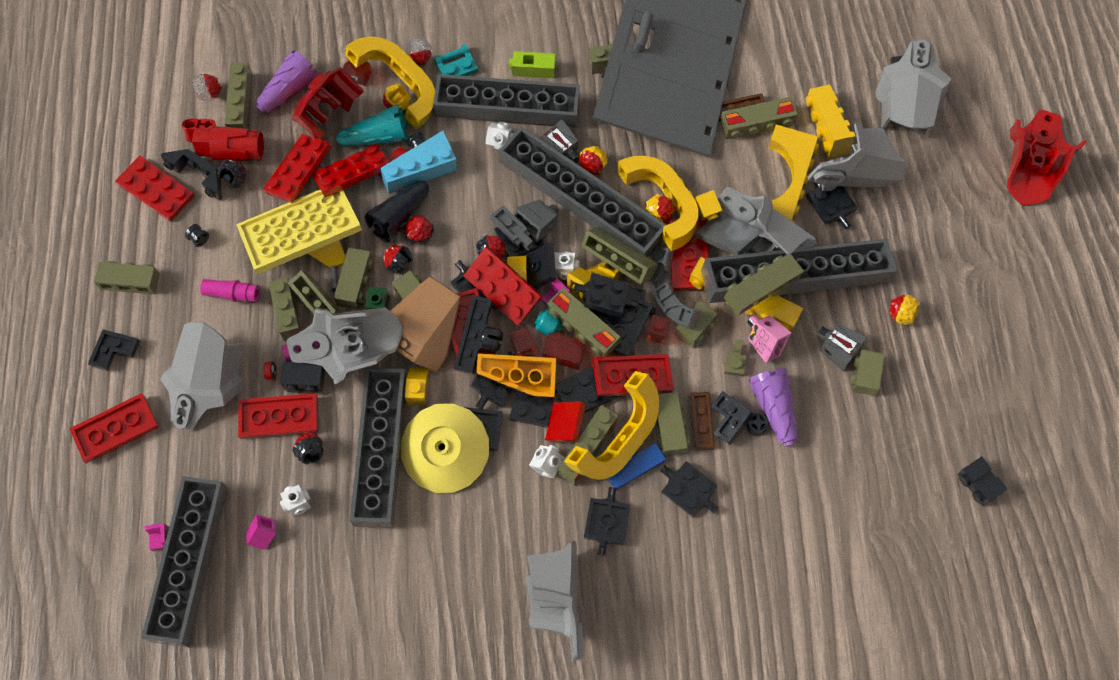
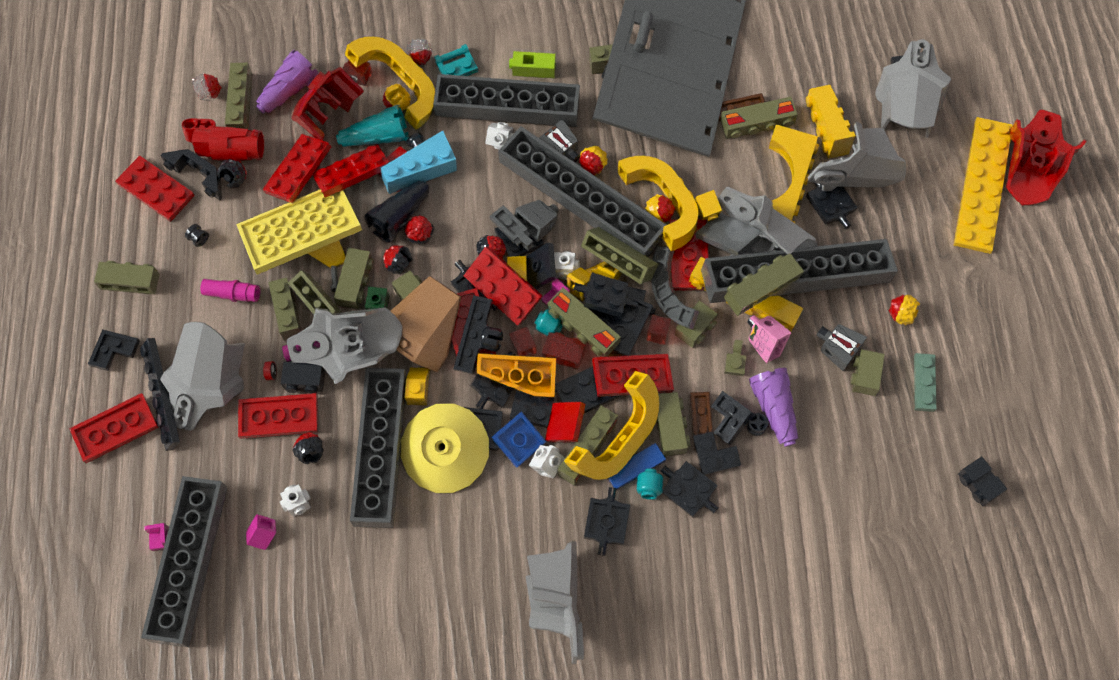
(161, 400): none -> black plate
(518, 439): none -> blue tile
(649, 484): none -> teal head
(710, 458): none -> black plate
(925, 382): none -> sand green plate
(983, 185): none -> yellow plate

